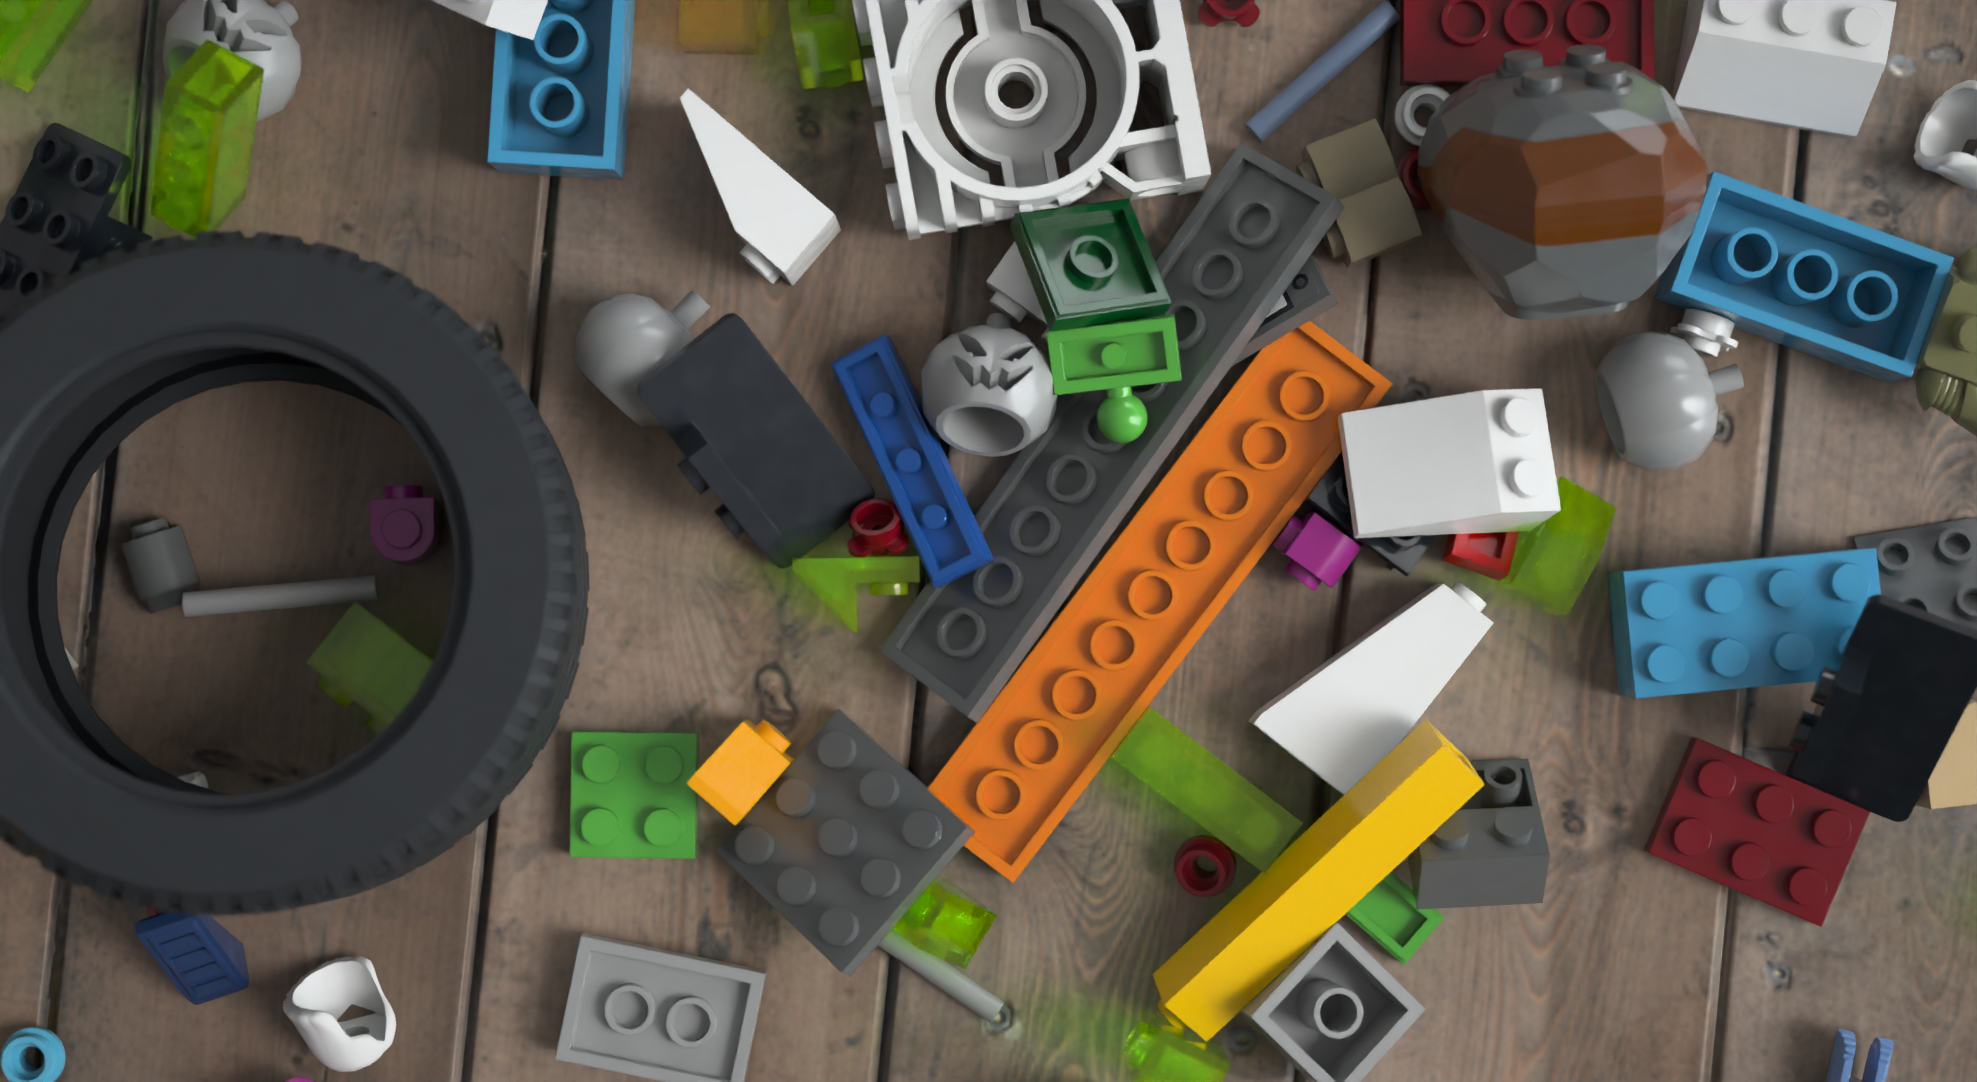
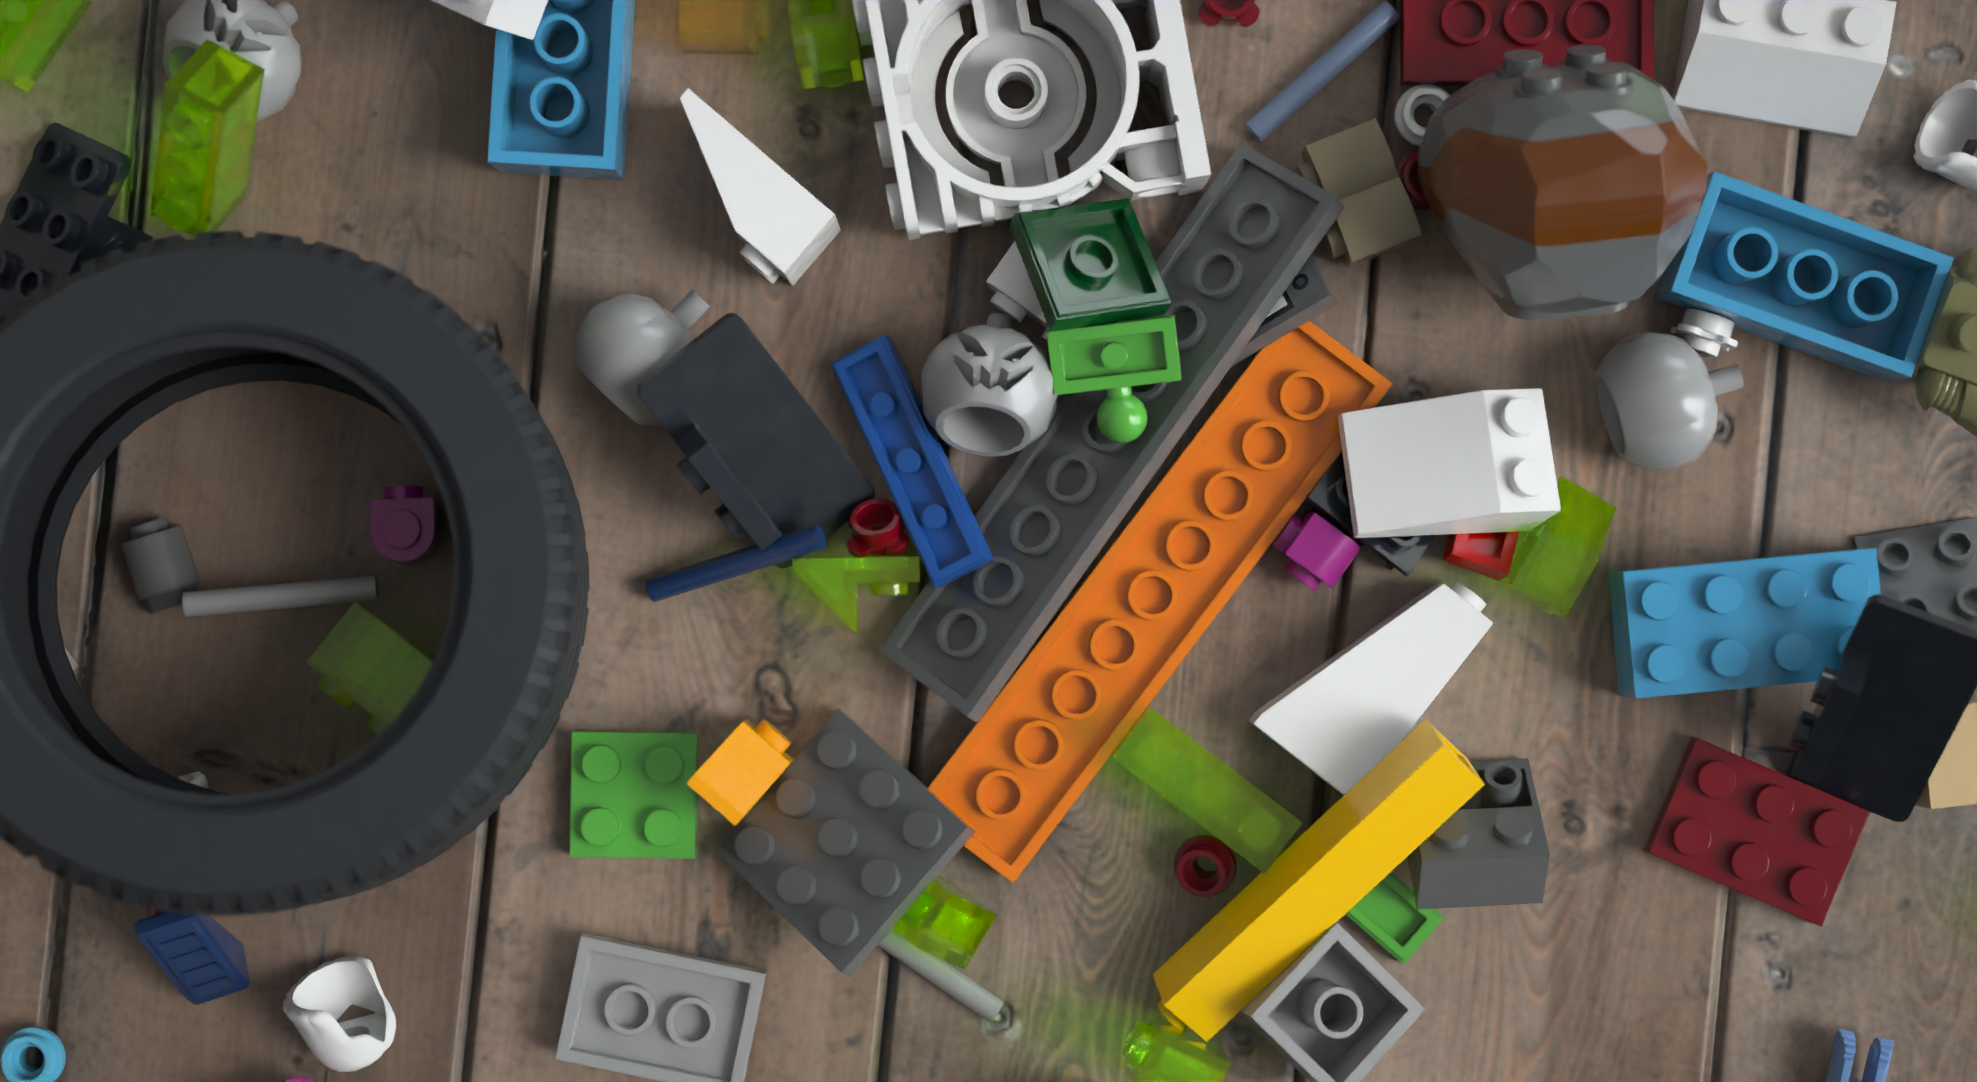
(735, 564): none -> dark blue bar

